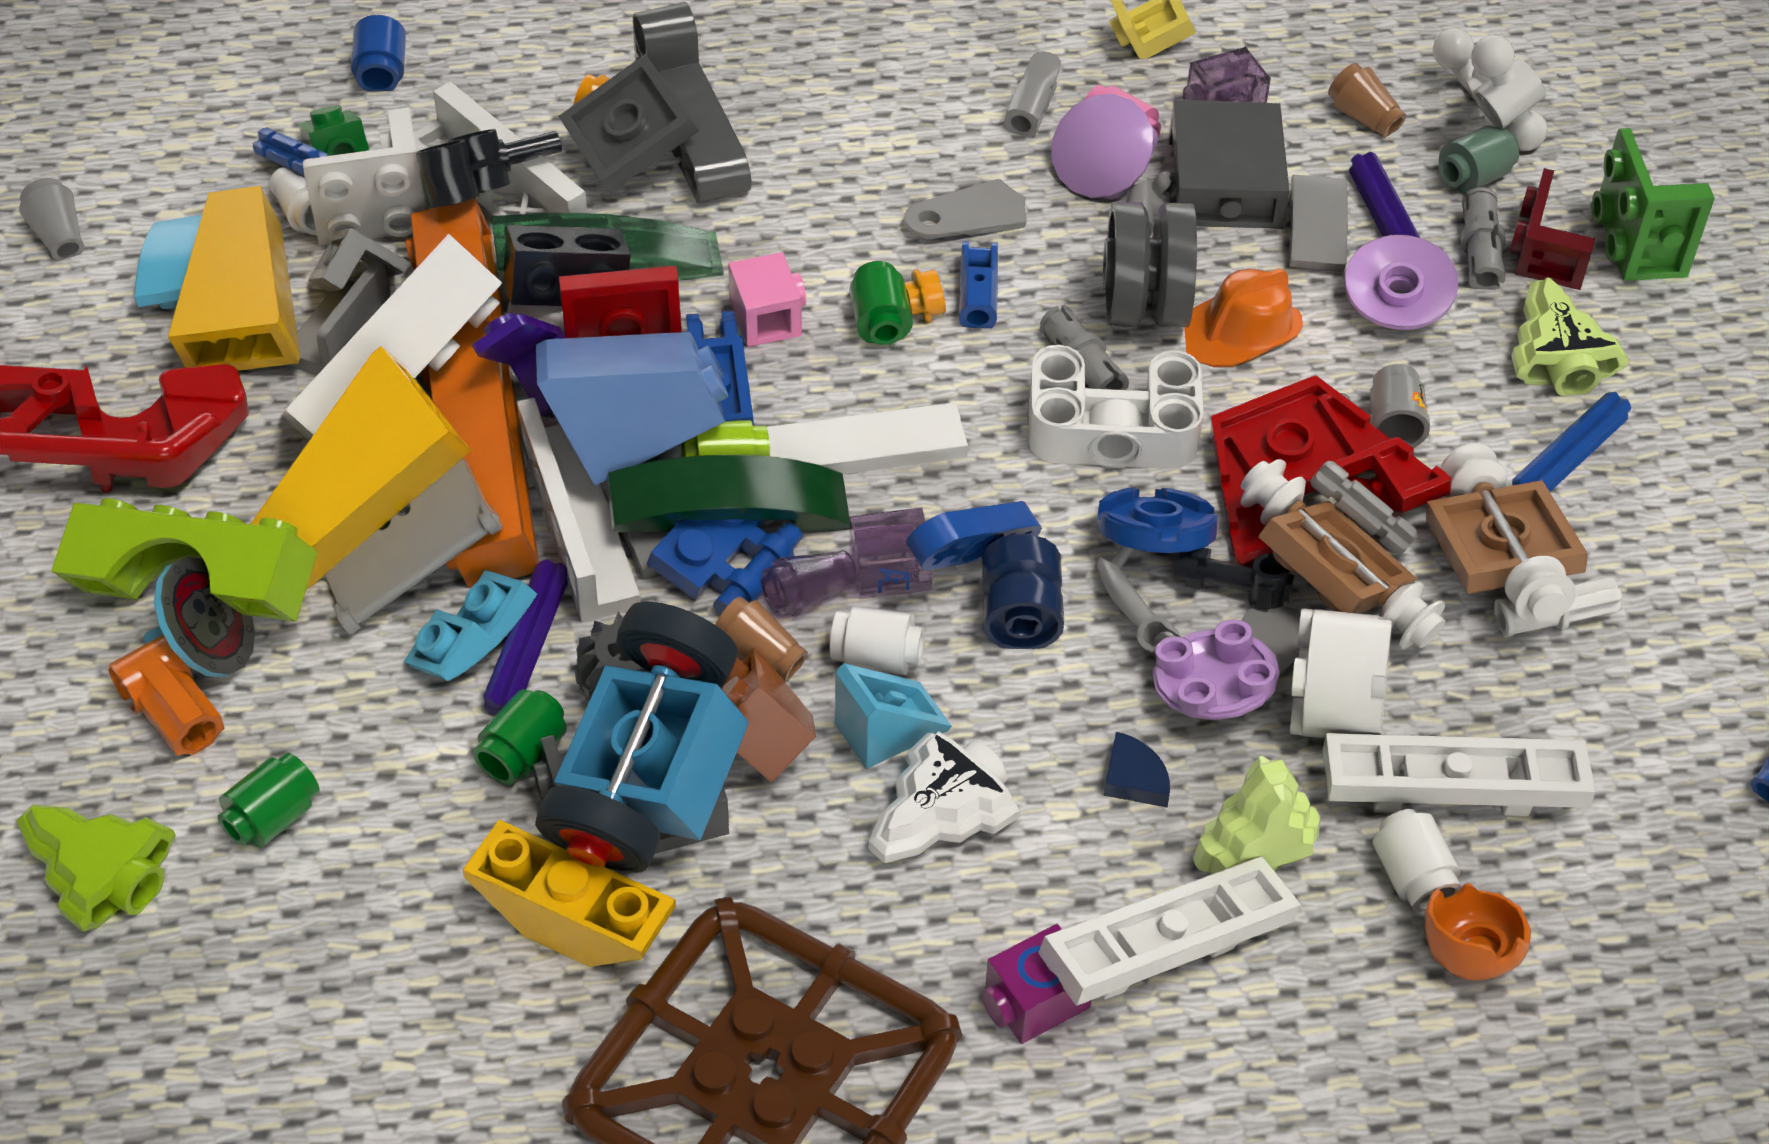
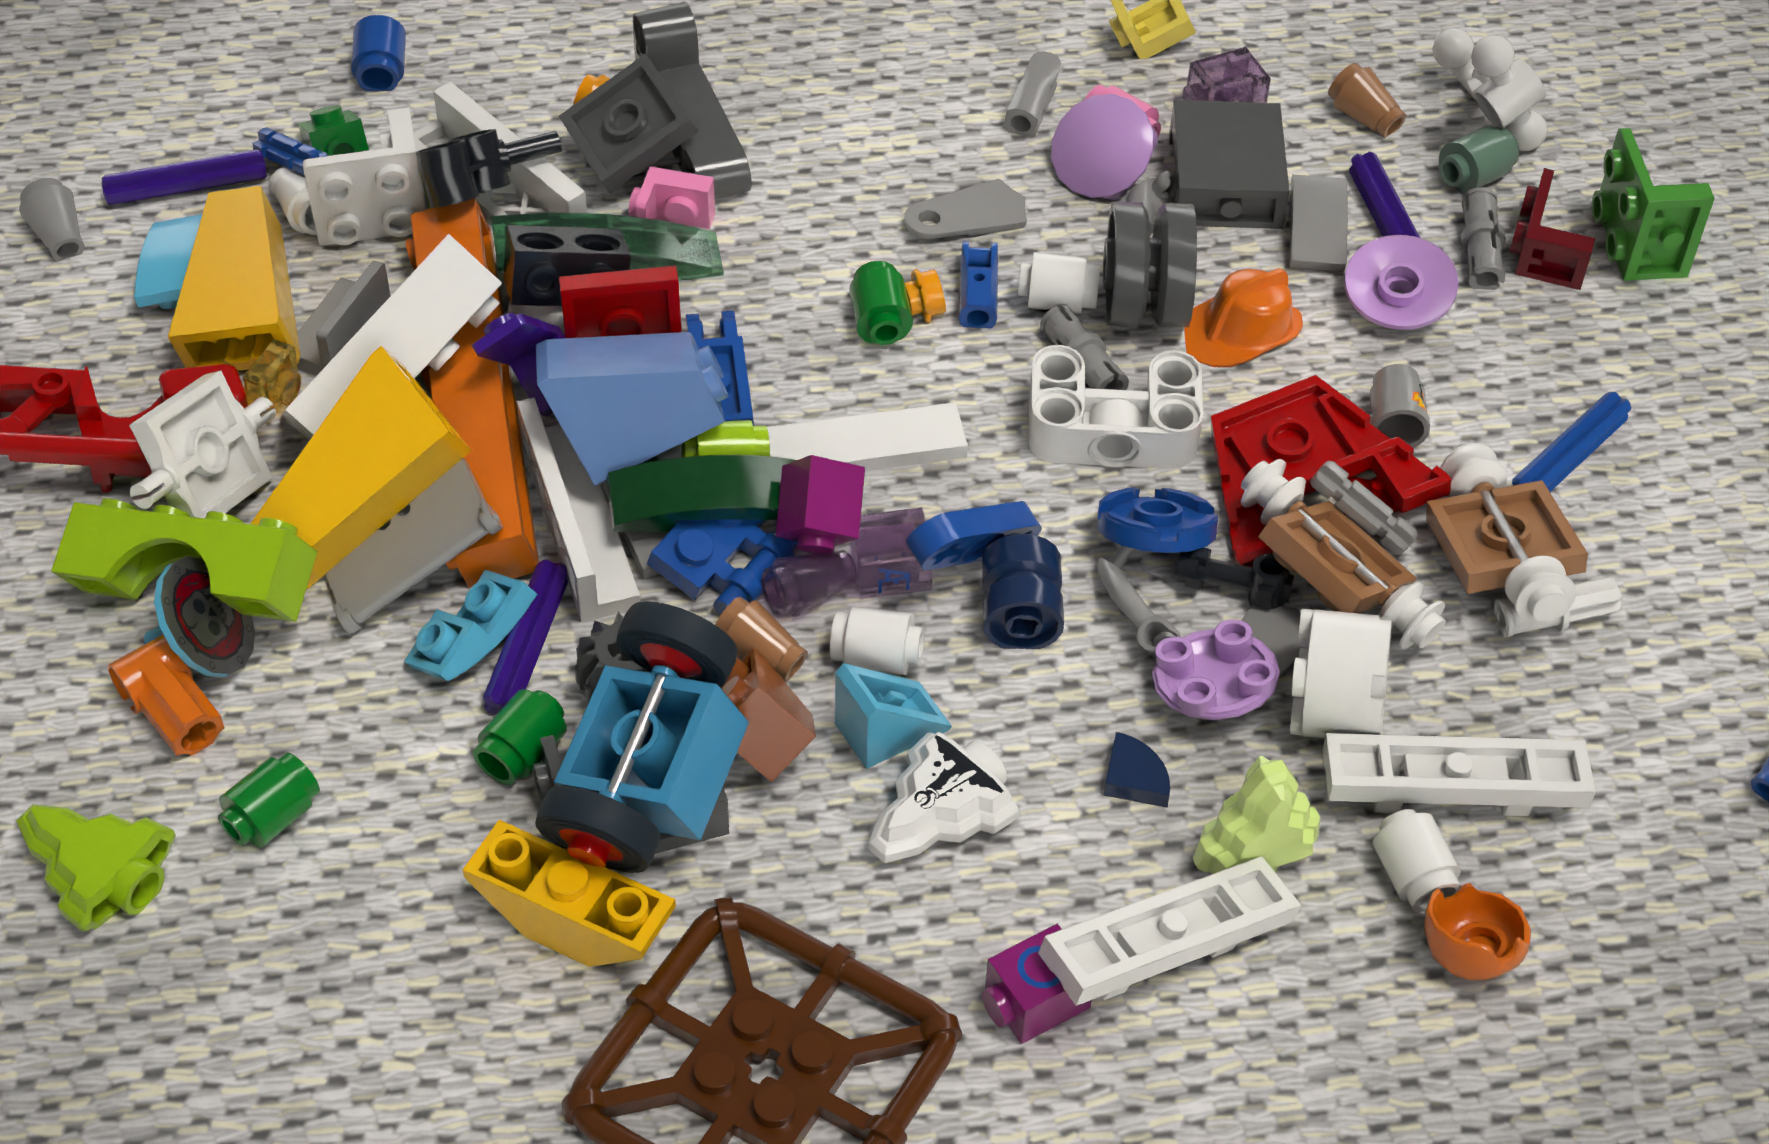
(183, 176): none -> dark purple axle
(202, 448): none -> white plate
(274, 376): none -> clear yellow plate
(343, 255): light grey panel -> none
(675, 198): none -> bright pink bracket
(766, 298): bright pink brick -> none
(820, 503): none -> magenta brick
(1059, 281): none -> white brick
(1563, 344): yellowish green rock -> none

